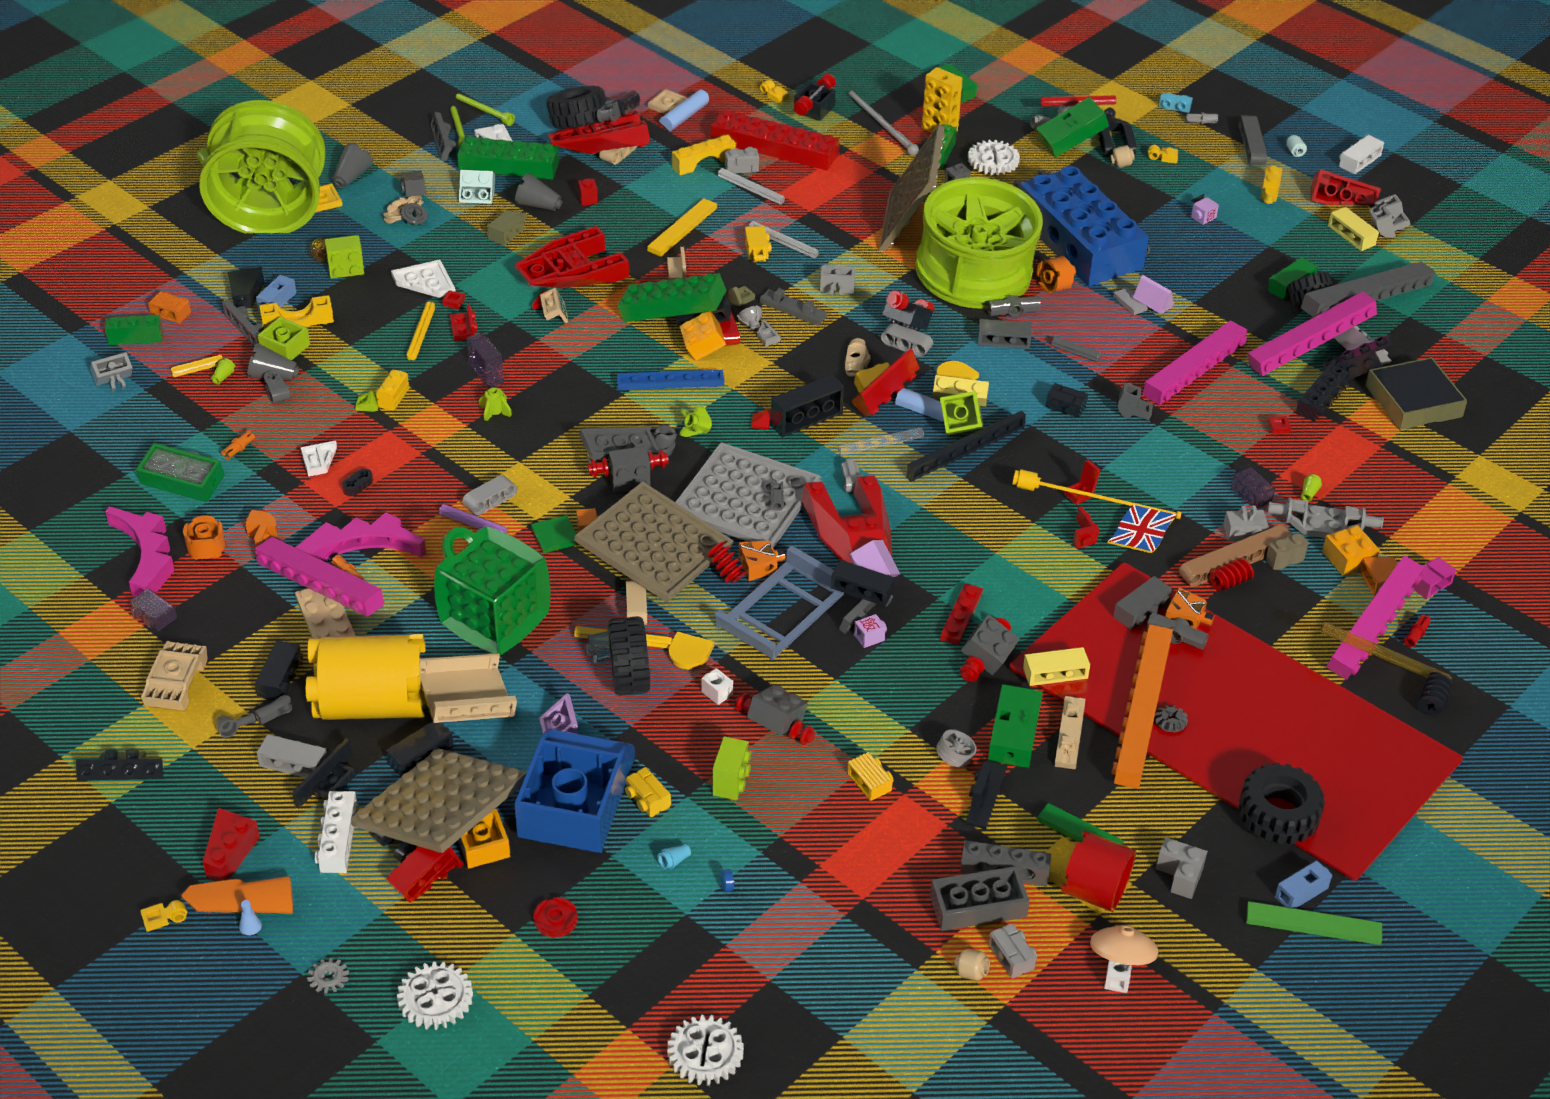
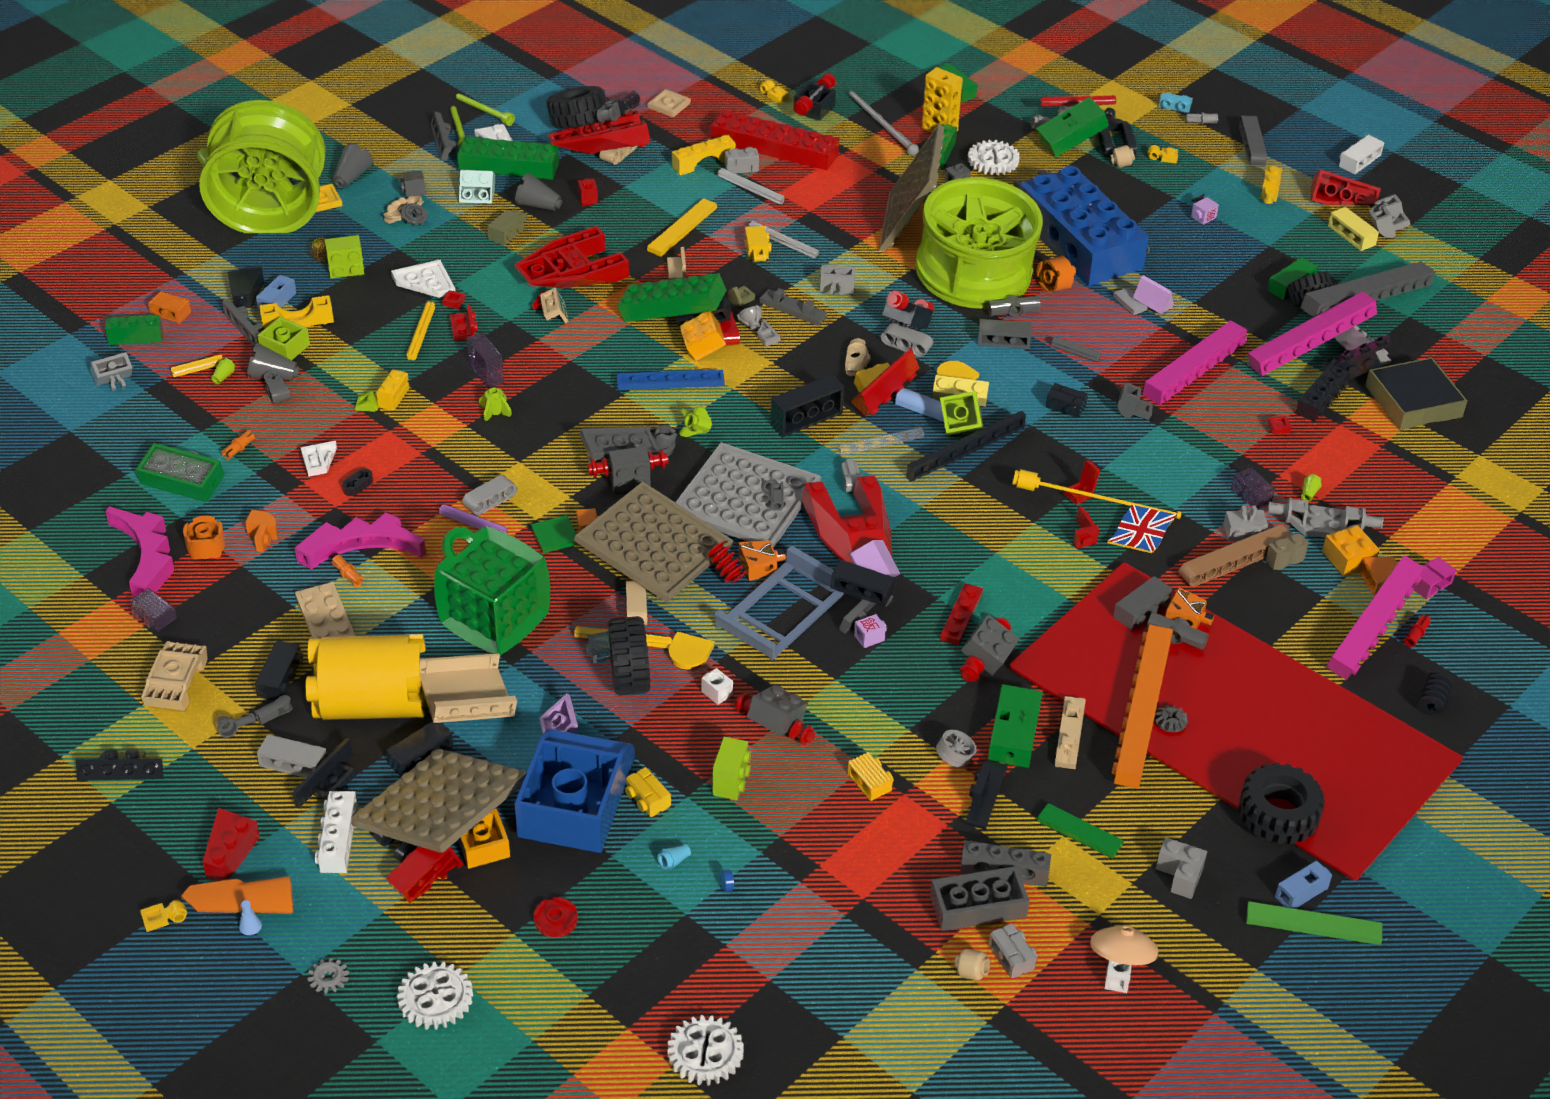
(319, 576): dark pink brick -> none
(685, 110): light blue brick -> none
(761, 420): red slope -> none
(1056, 666): light yellow brick -> none
(1099, 871): red brick -> none
(1231, 574): red piece -> none
(1296, 146): light aqua brick -> none
(1378, 650): clear yellow axle -> none

